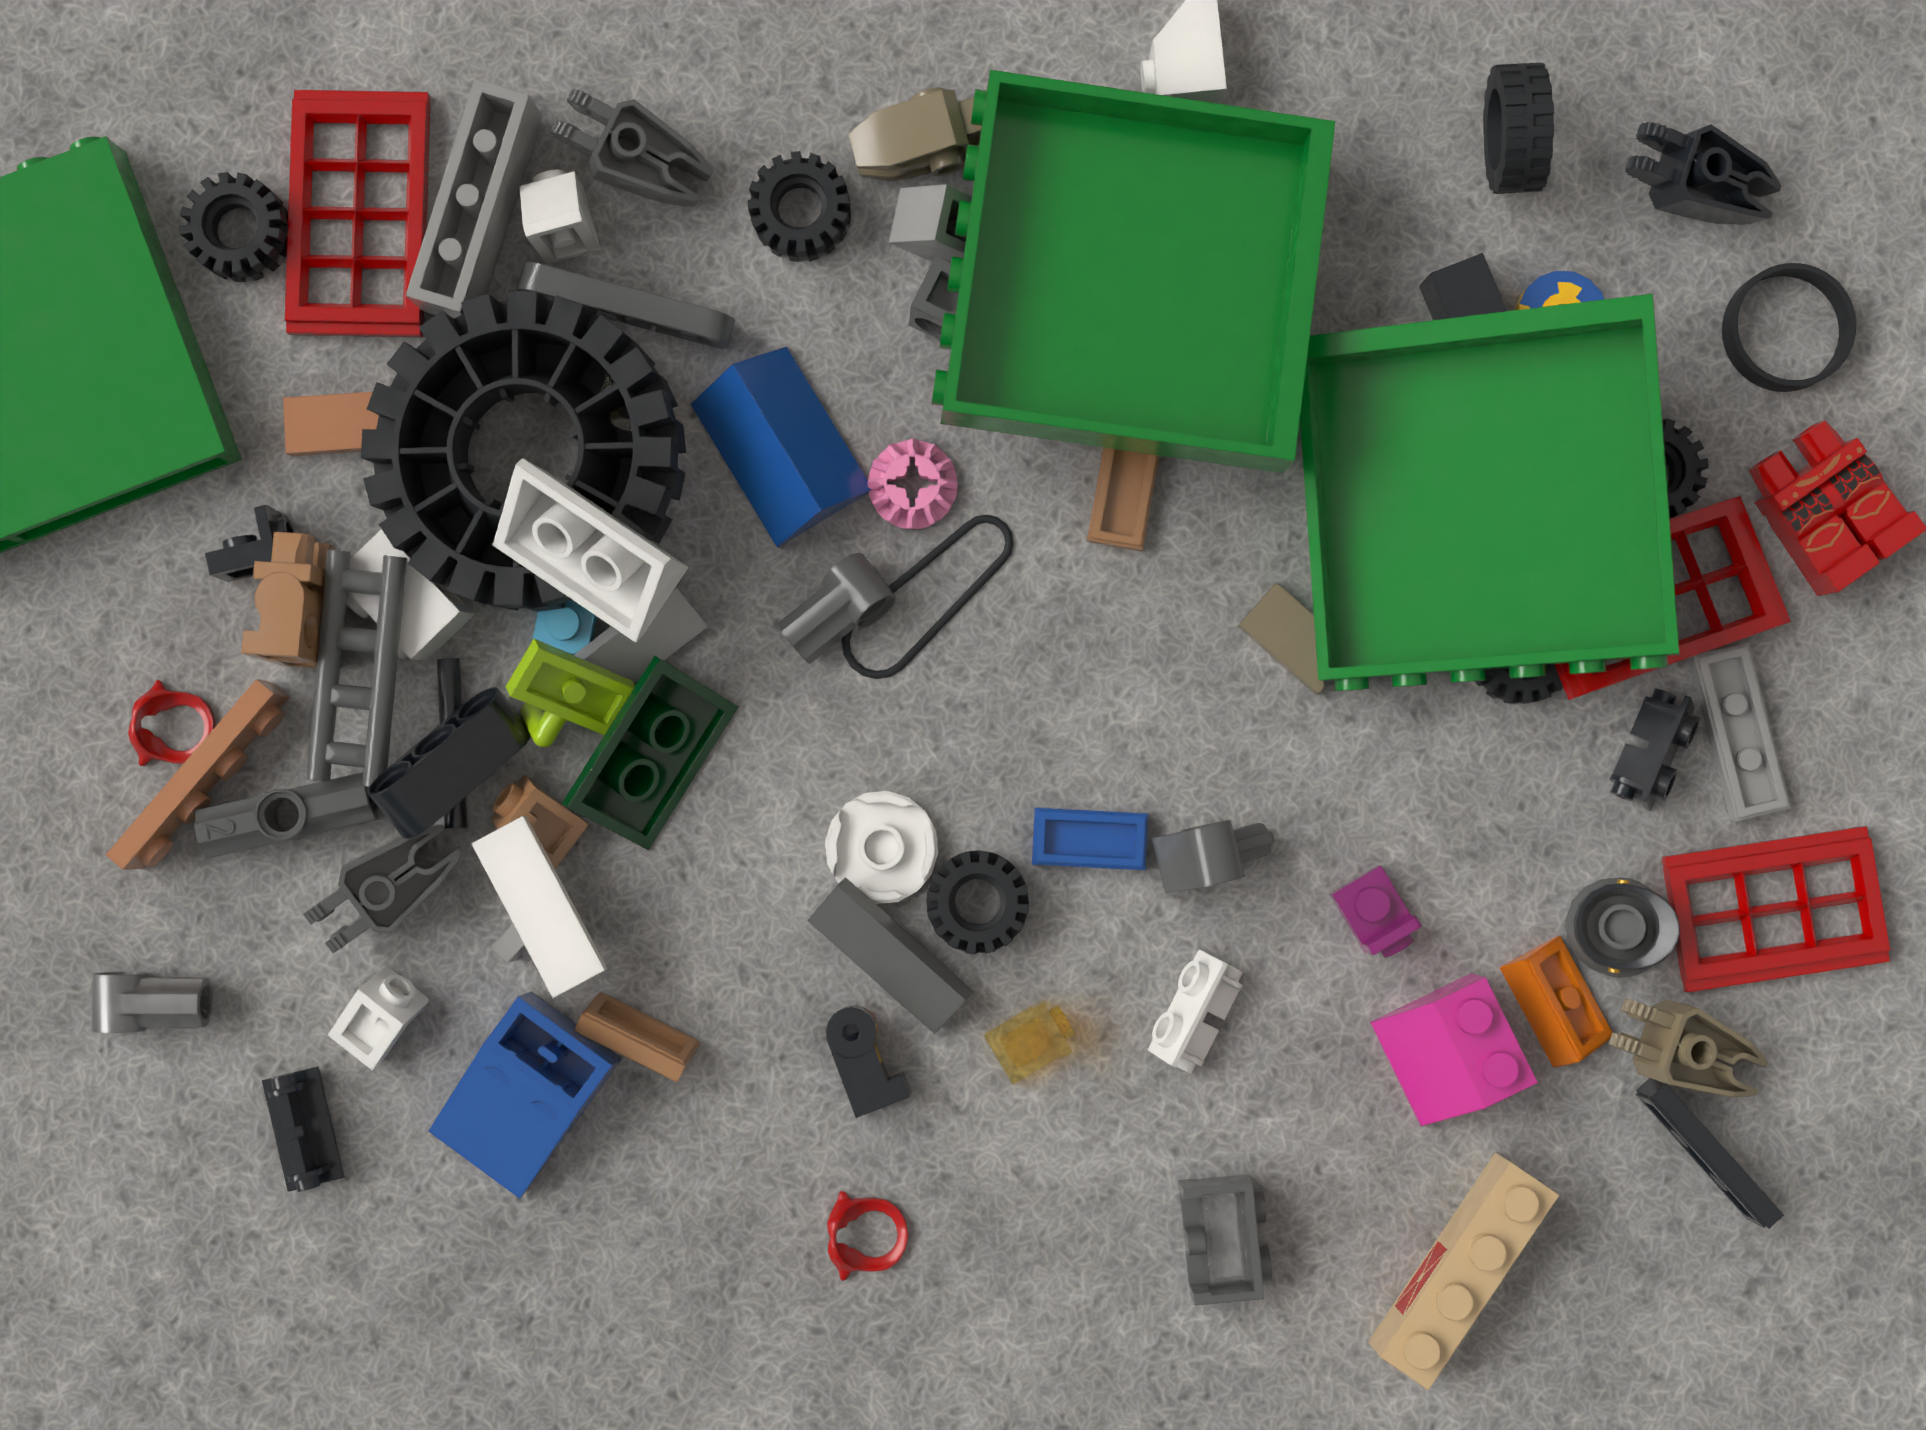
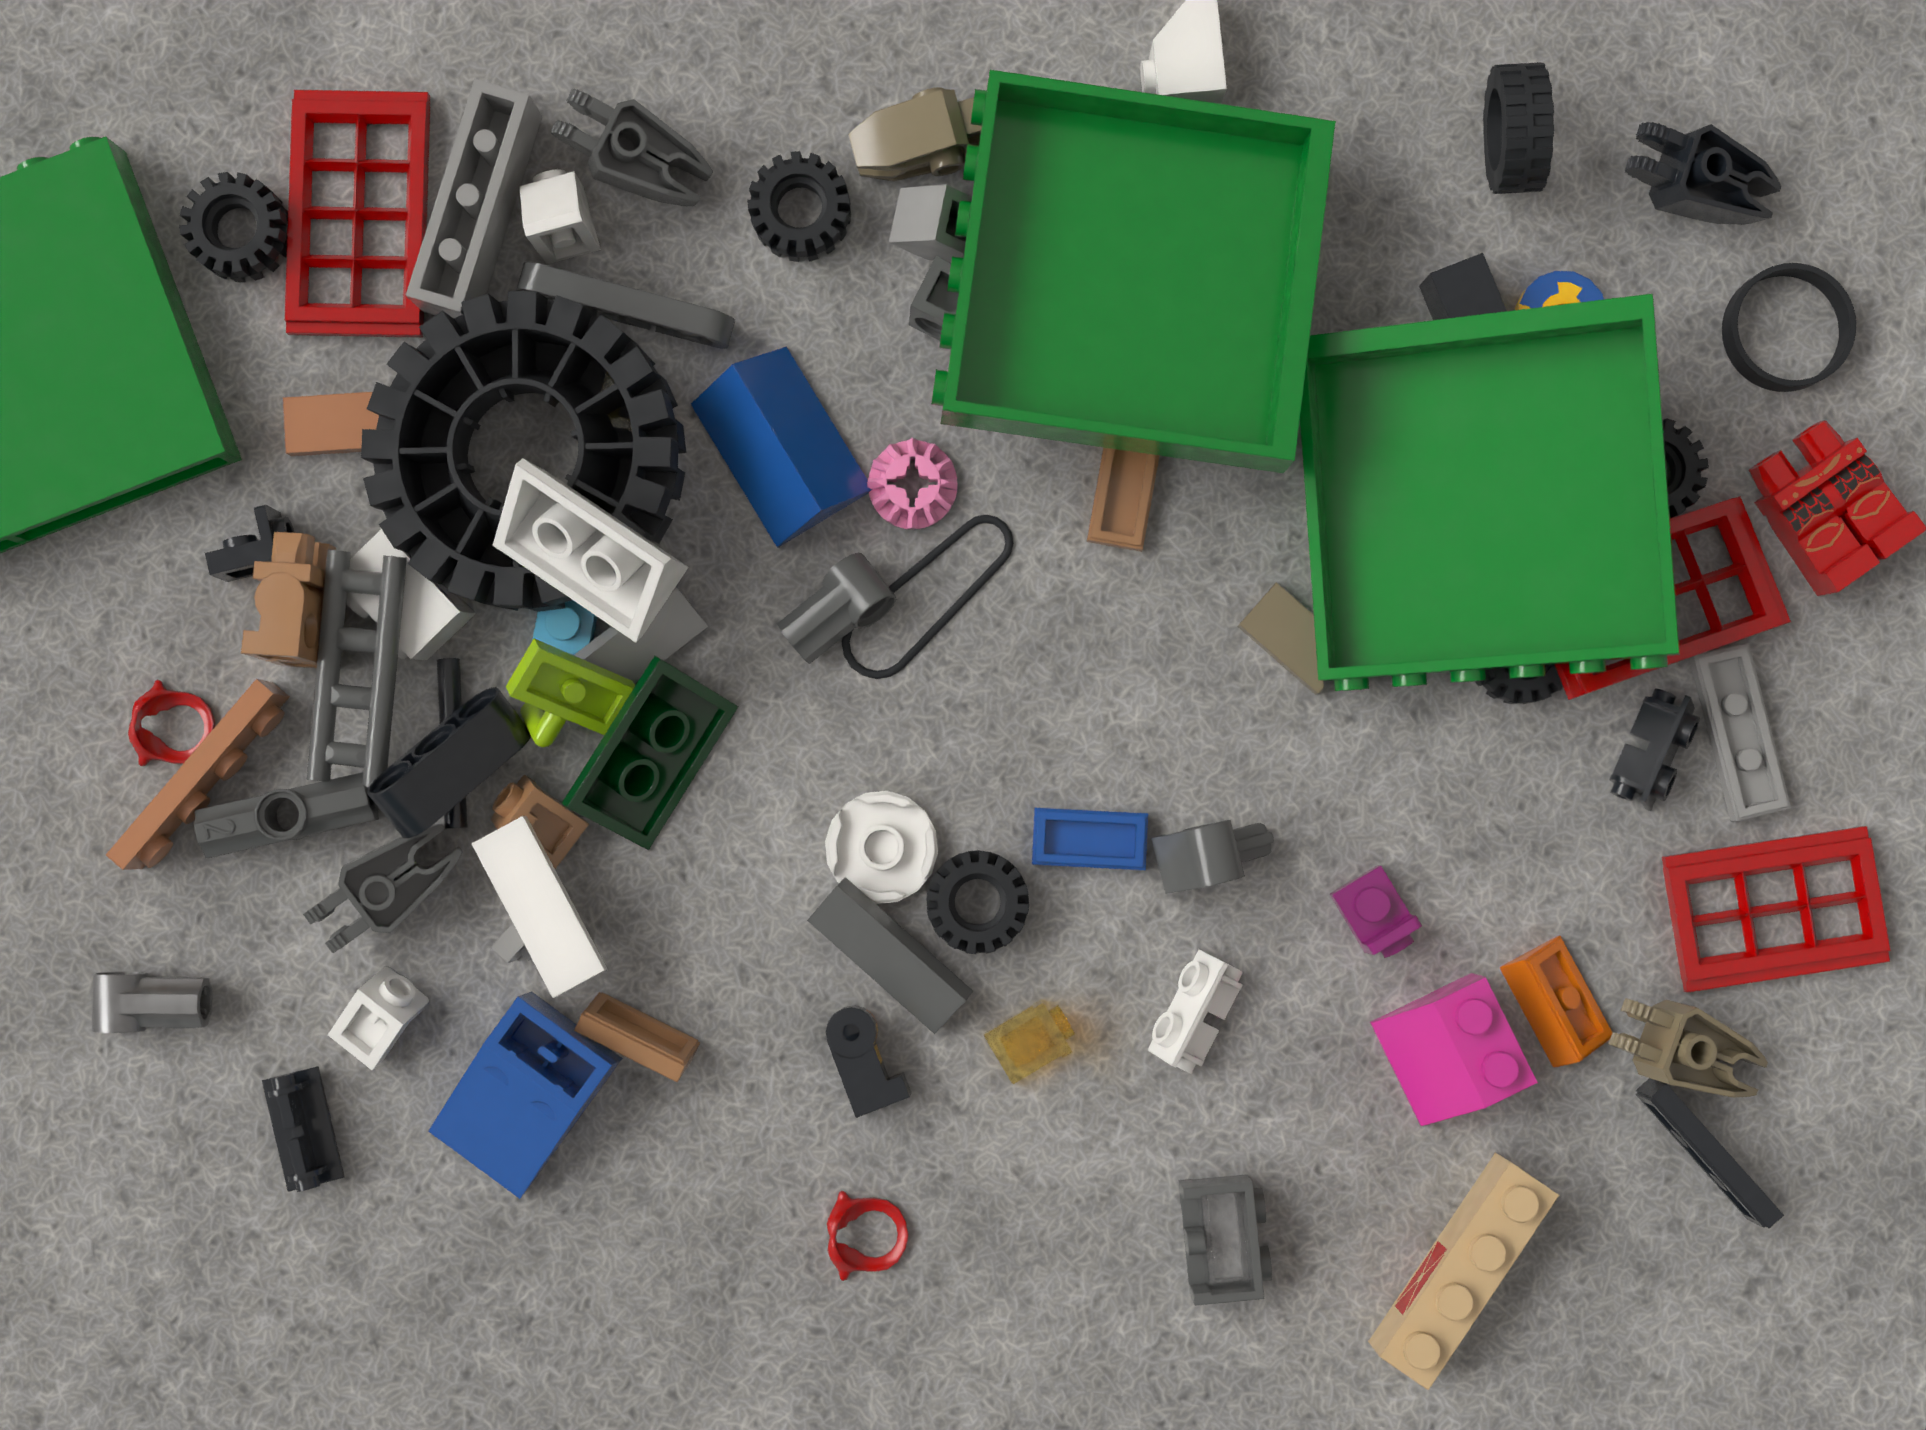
(1621, 927): dark grey piece -> none

